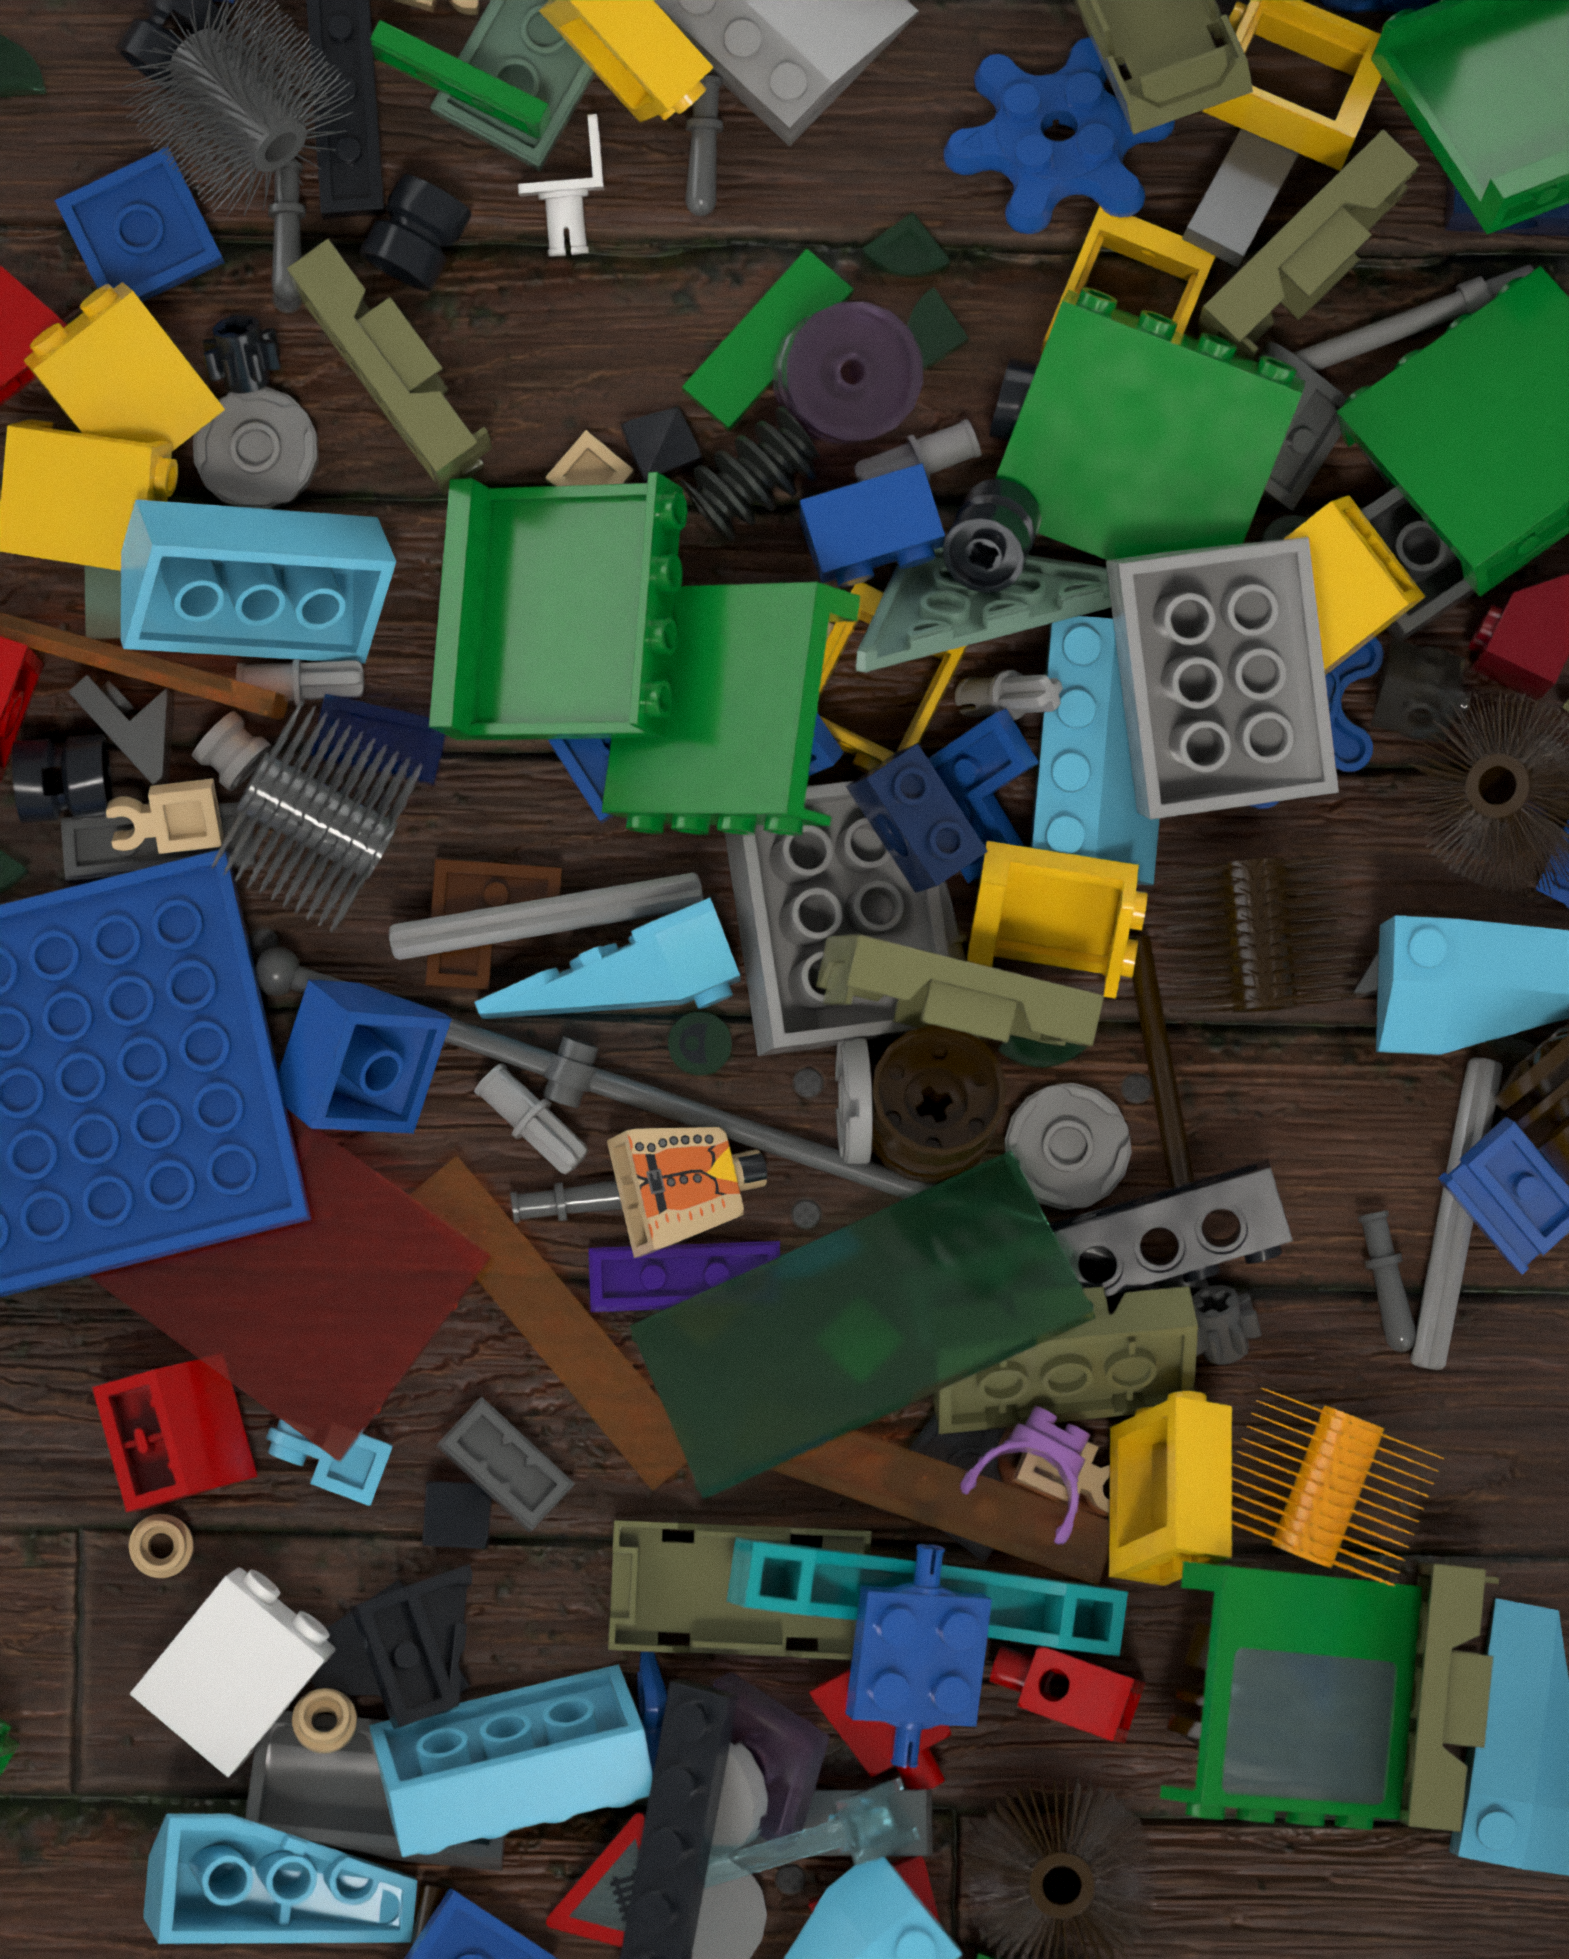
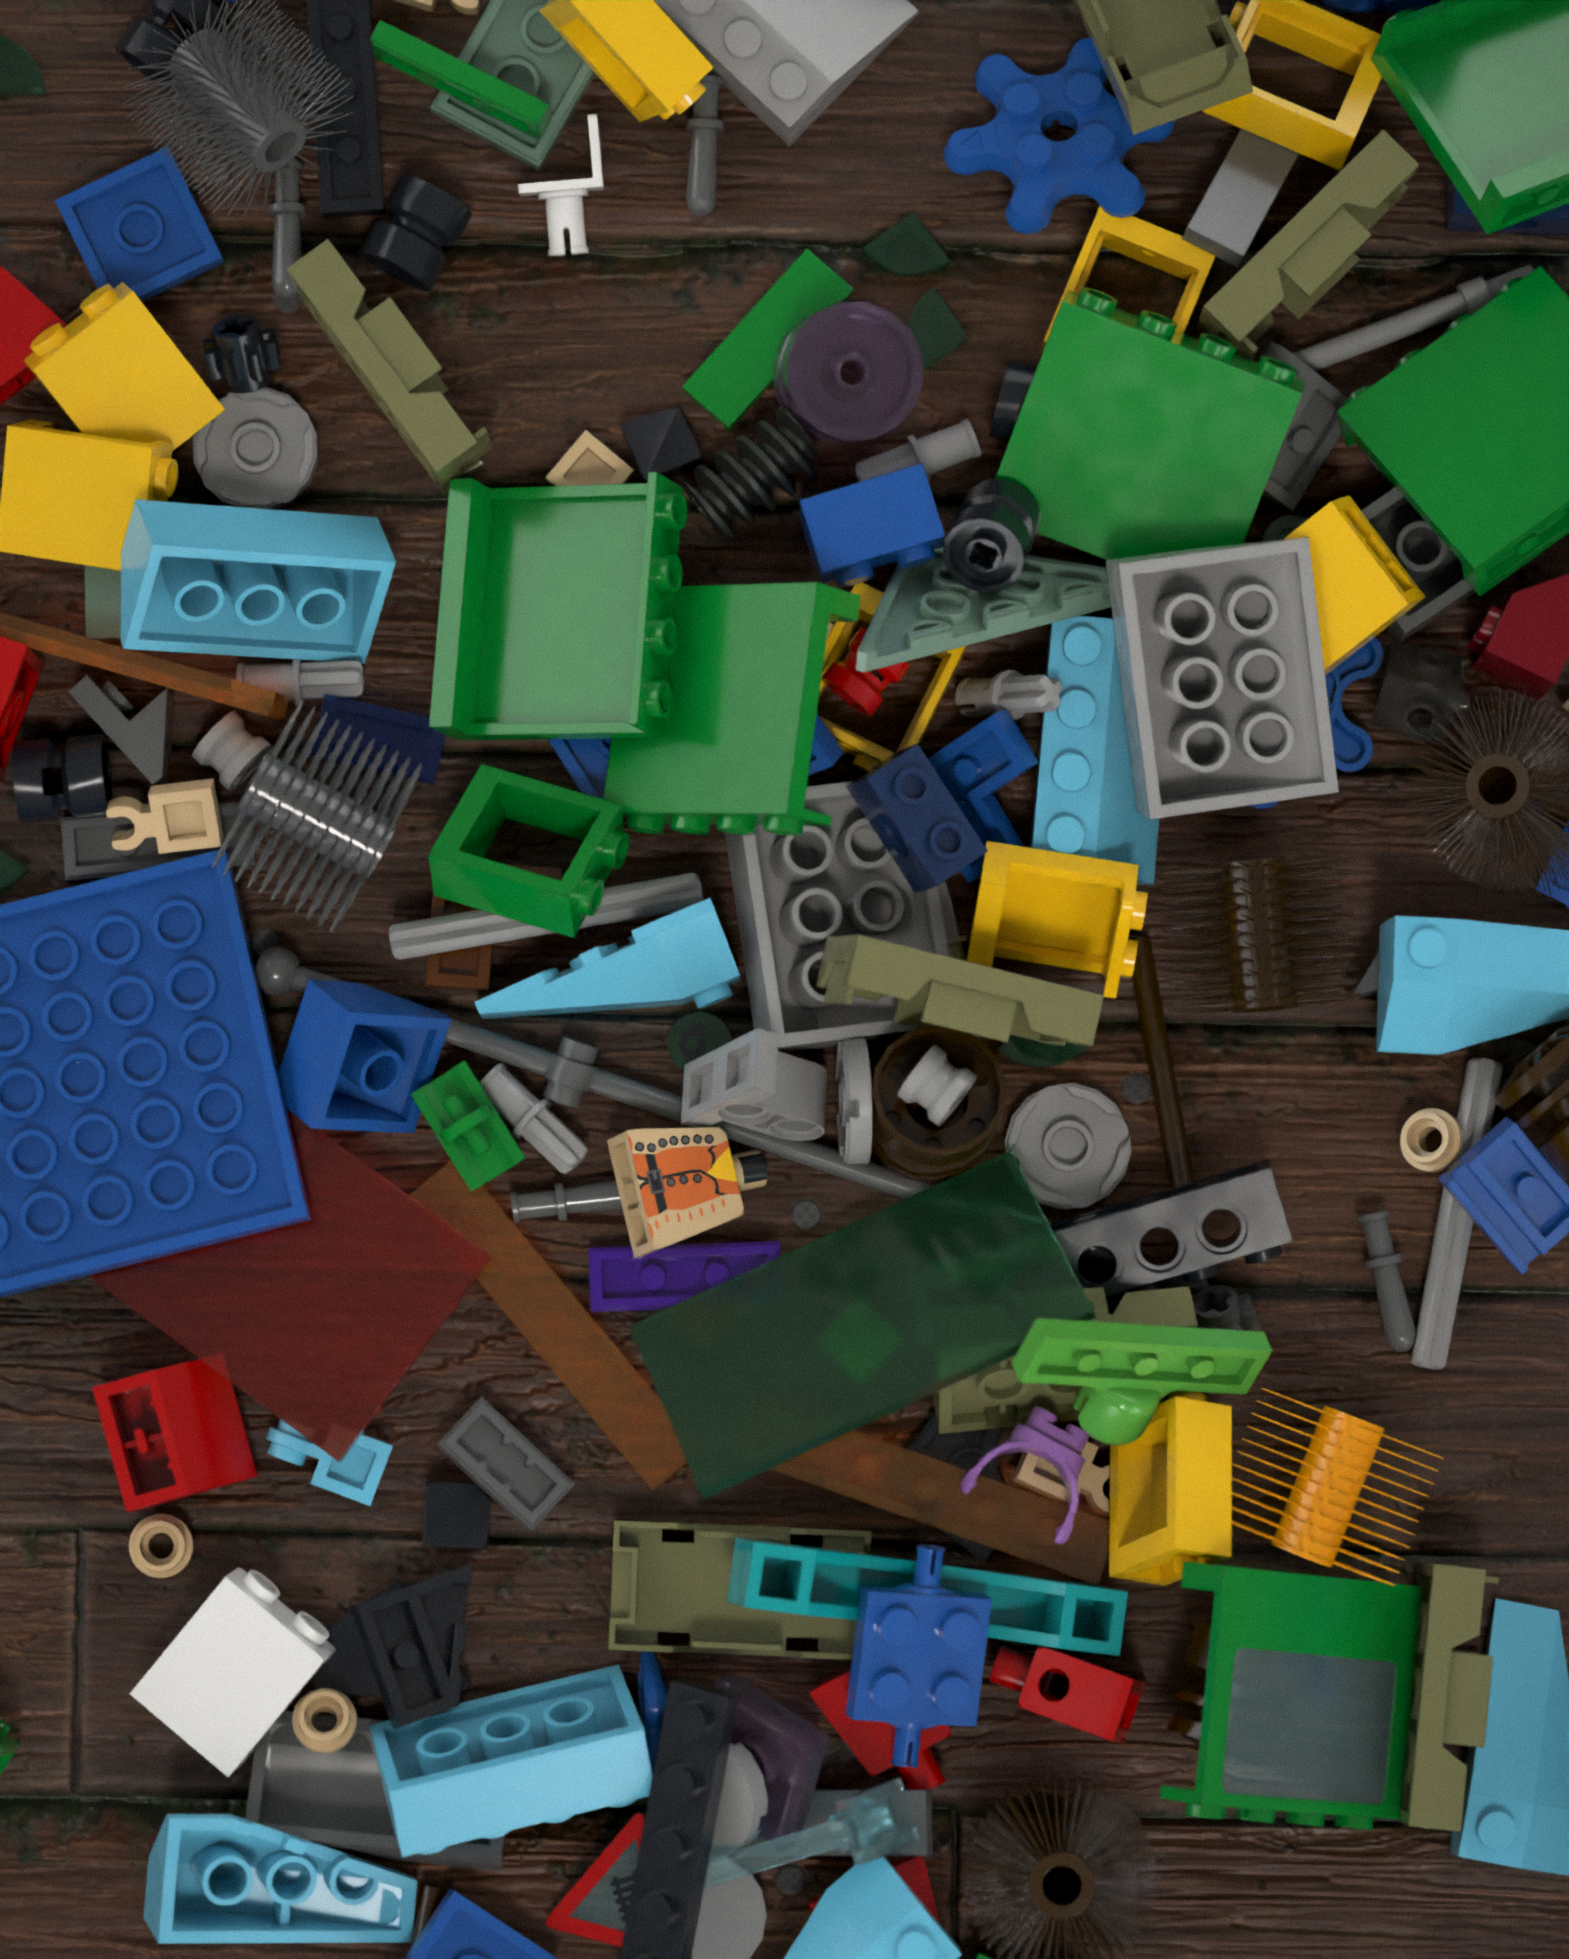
(468, 1126): none -> green hips
(555, 905): none -> green window
(756, 1089): none -> light grey tile
(859, 688): none -> red wheel
(937, 1085): none -> light grey wheel
(1133, 1366): none -> bright green plate
(1414, 1138): none -> tan plate

